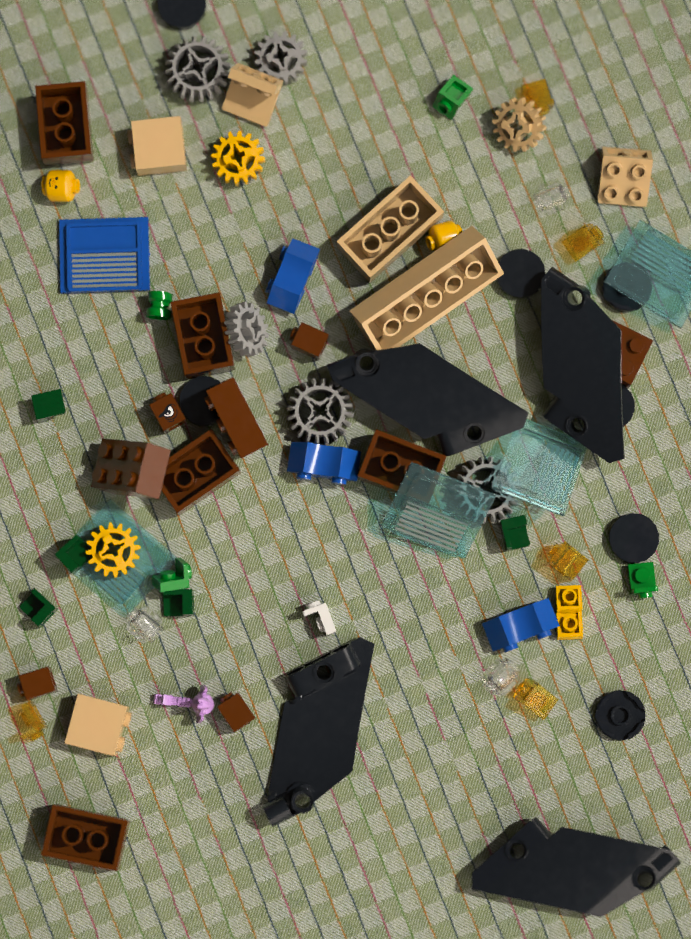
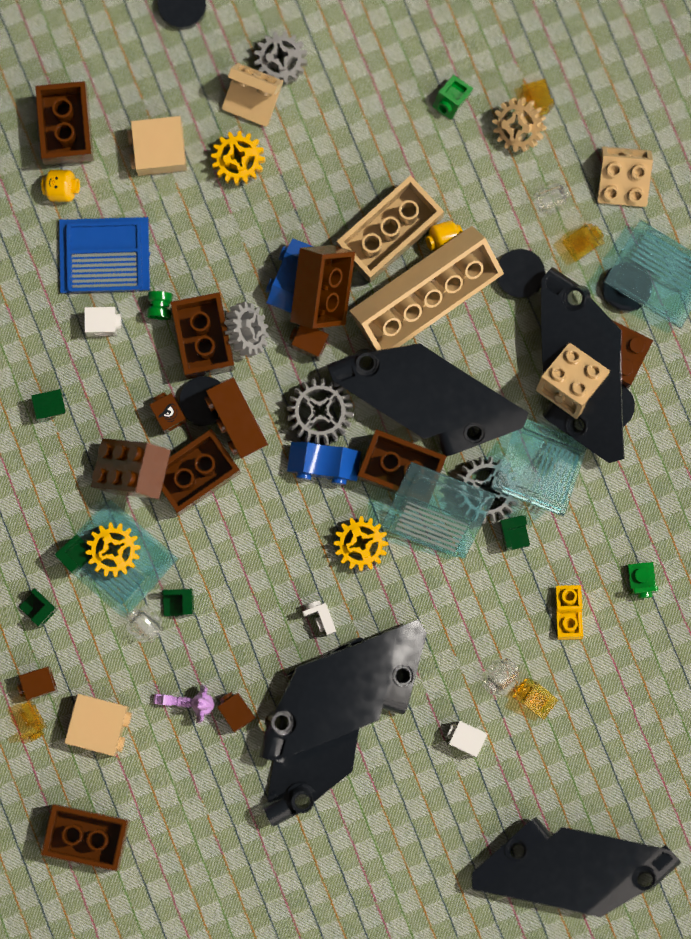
(102, 321): none -> white brick
(171, 580): green bracket -> none
(204, 64): light grey gear -> none
(322, 286): none -> reddish brown brick
(344, 691): none -> black panel
(356, 533): none -> yellow gear
(466, 738): none -> white brick
(520, 625): blue brick -> none
(566, 560): clear yellow brick -> none
(572, 380): none -> tan bracket
(620, 715): black tile -> none
(633, 538): black tile -> none

